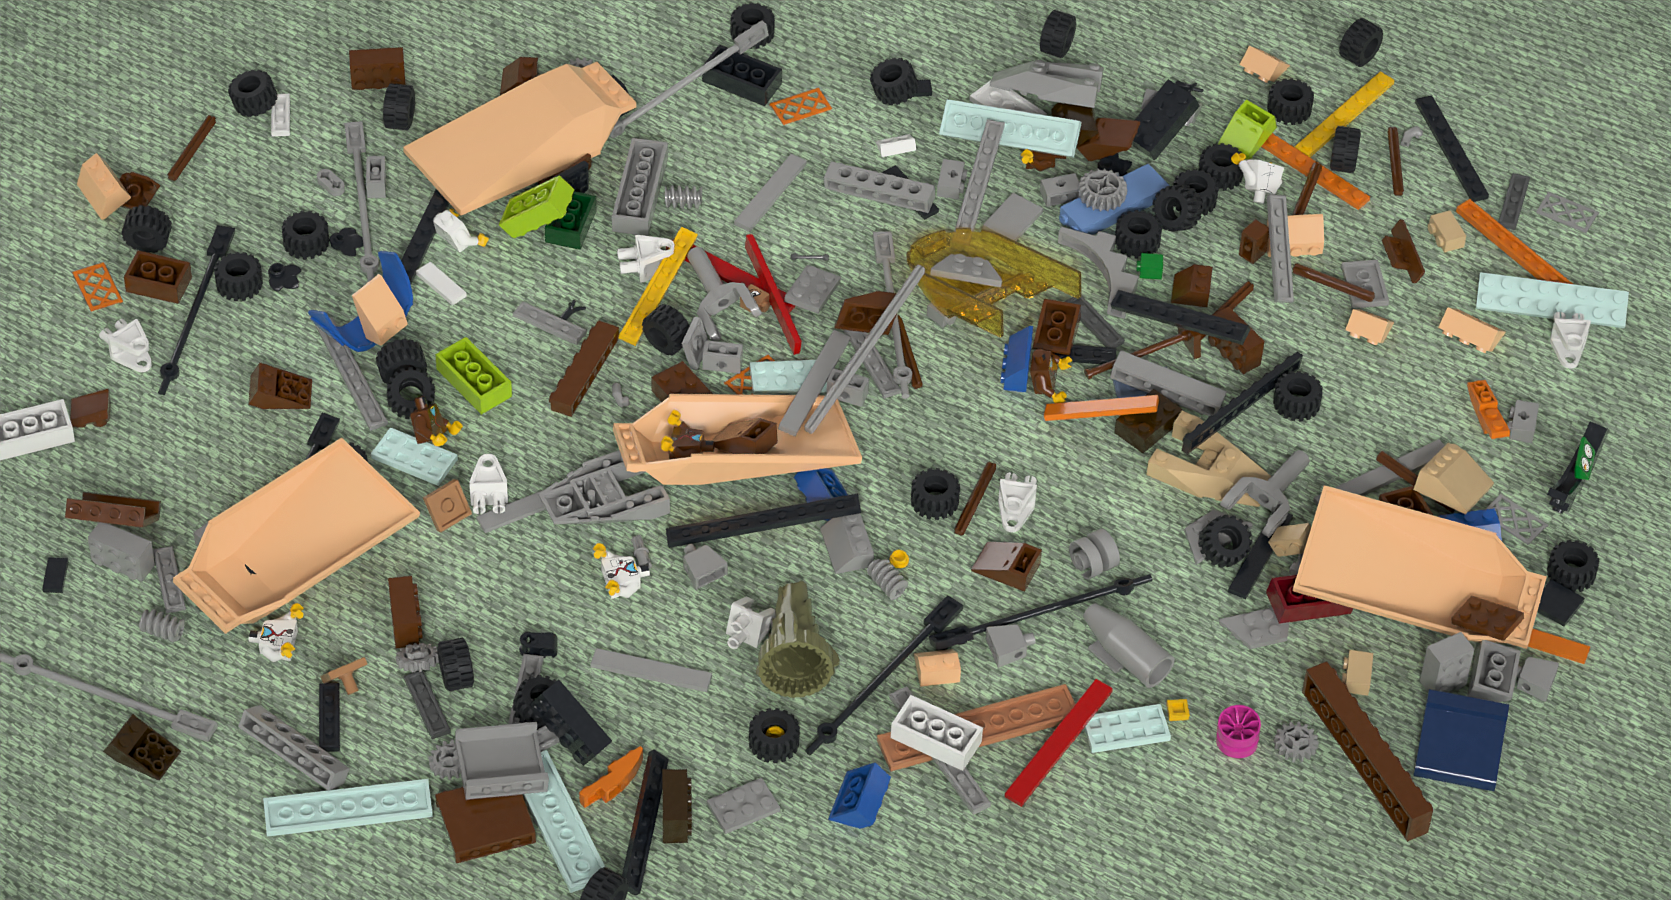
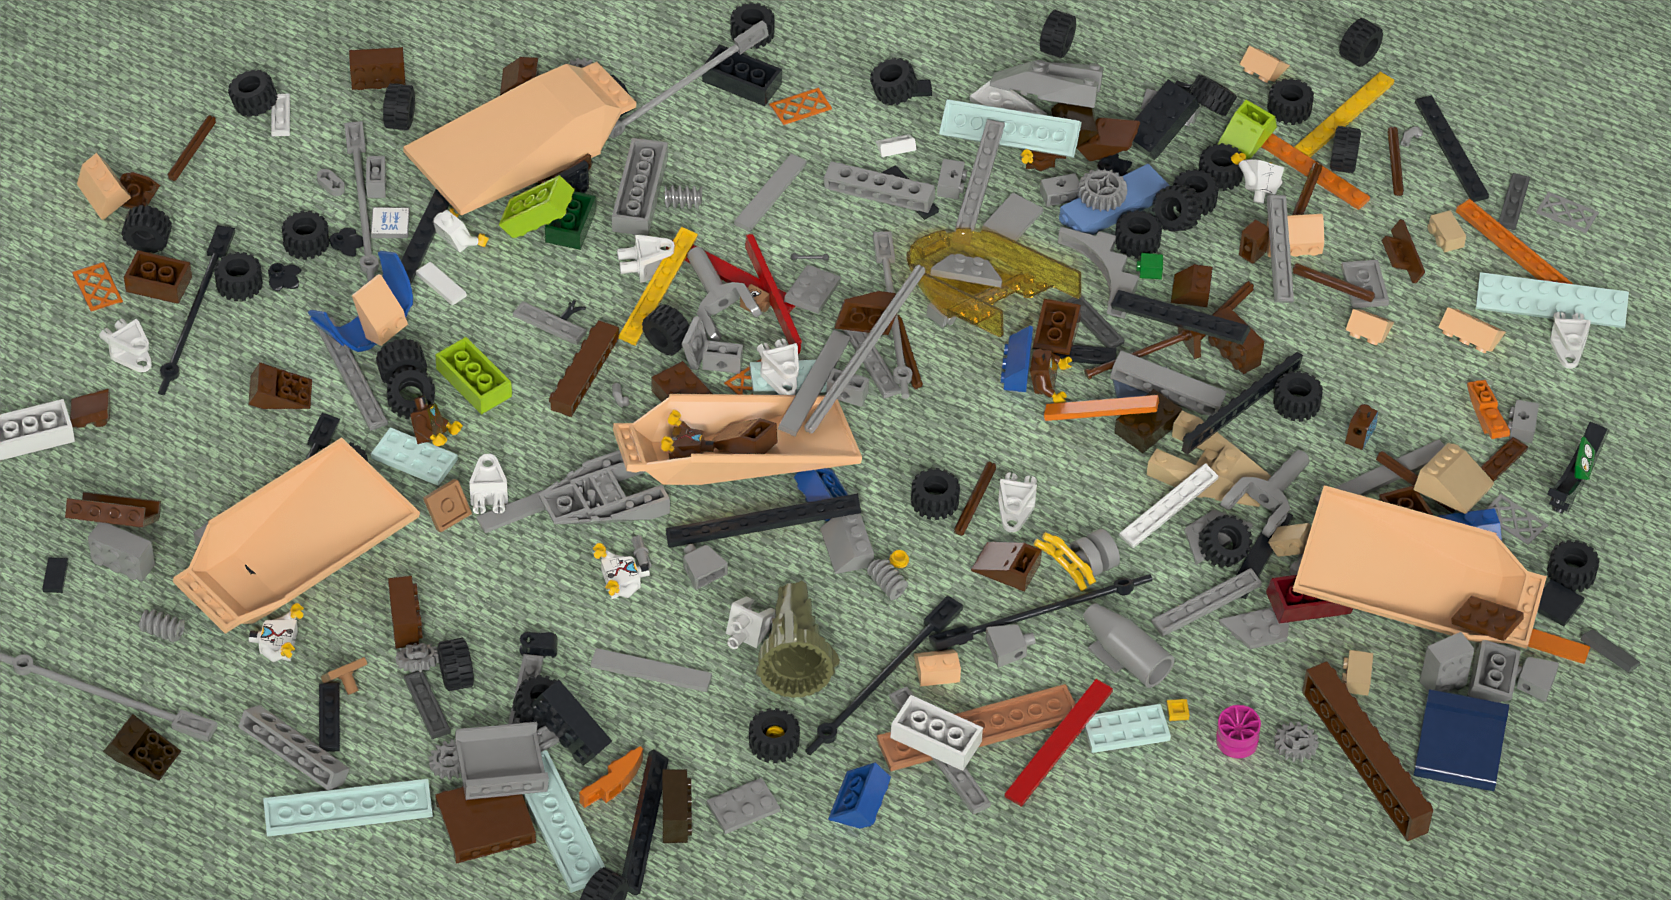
(166, 570): light grey tile -> none
(390, 222): none -> white tile
(780, 366): none -> white piece
(1070, 568): none -> yellow piece
(1169, 505): none -> white tile
(1206, 602): none -> light grey tile
(1212, 95): none -> black tyre
(1365, 420): none -> reddish brown torso
(1504, 458): none -> reddish brown tile
(1610, 650): none -> dark grey tile

